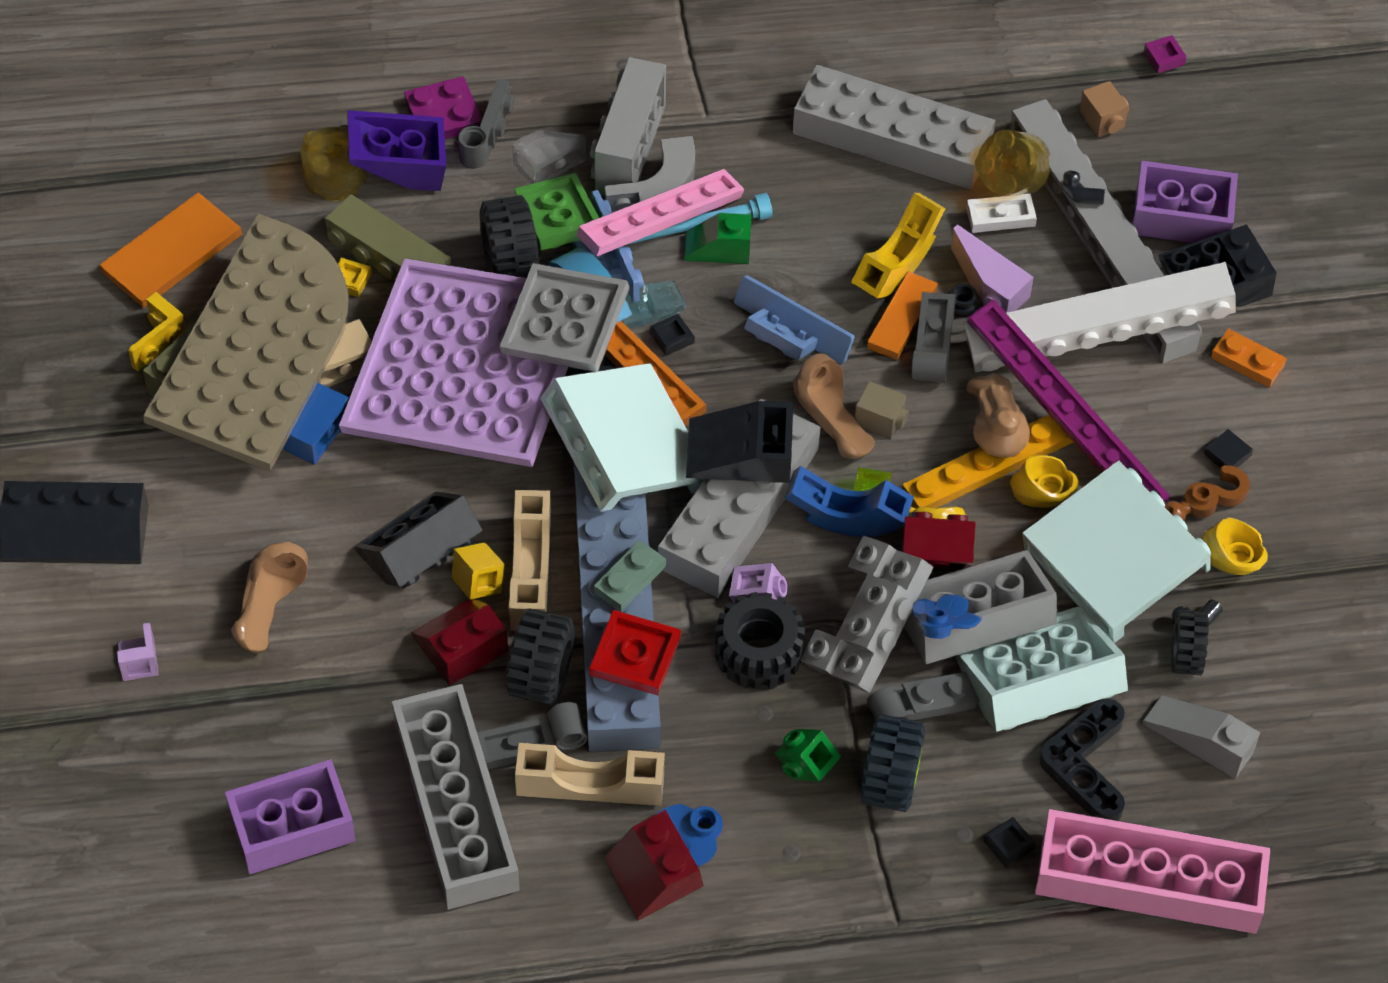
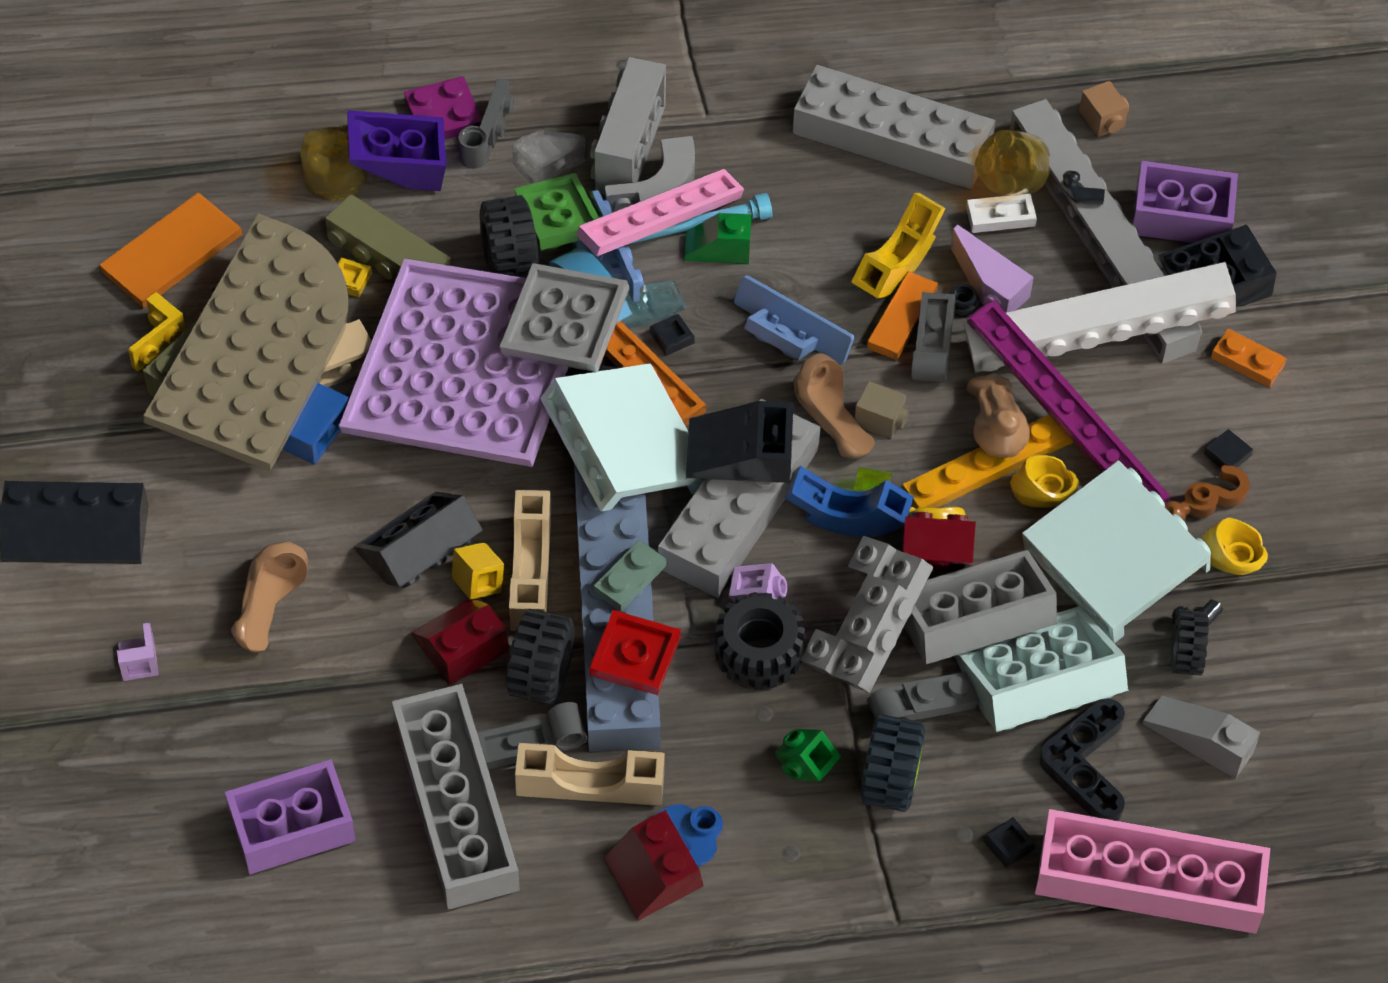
(942, 616): blue plate -> none
(1164, 54): magenta plate -> none

